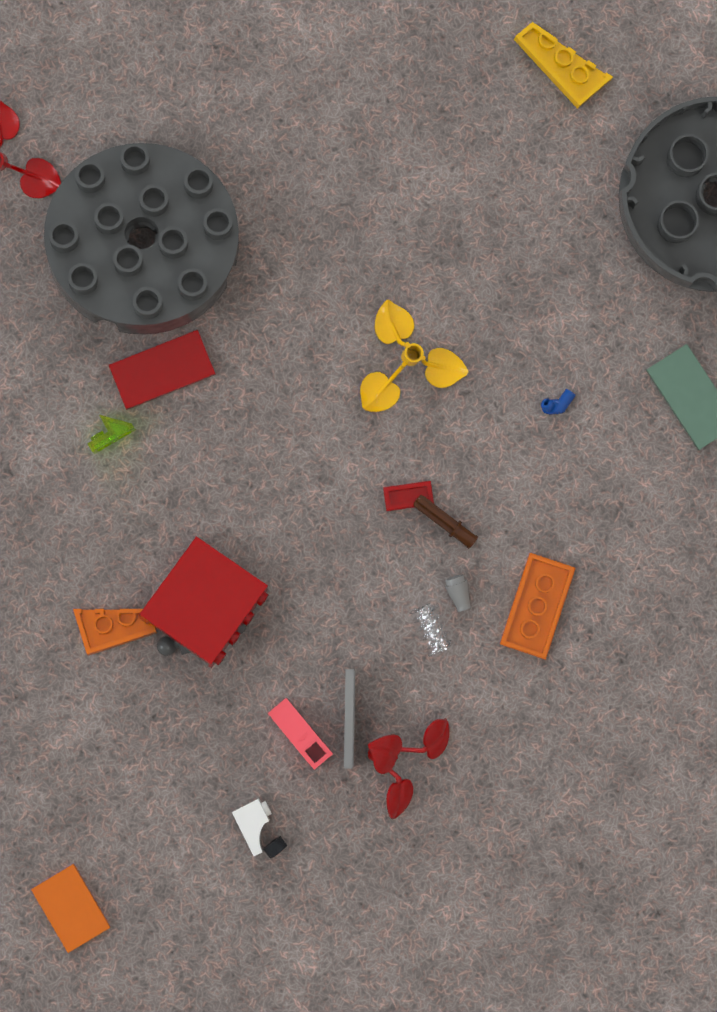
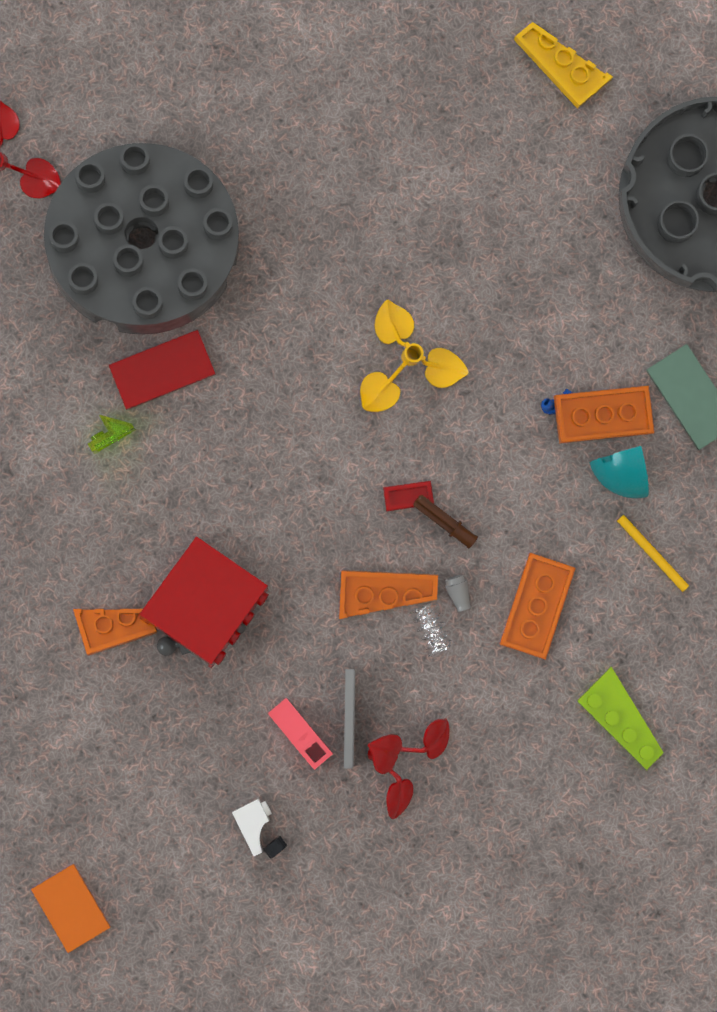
(376, 591): none -> orange wing
(603, 414): none -> orange tile
(618, 715): none -> lime wing
(623, 473): none -> teal brick
(653, 553): none -> yellow bar

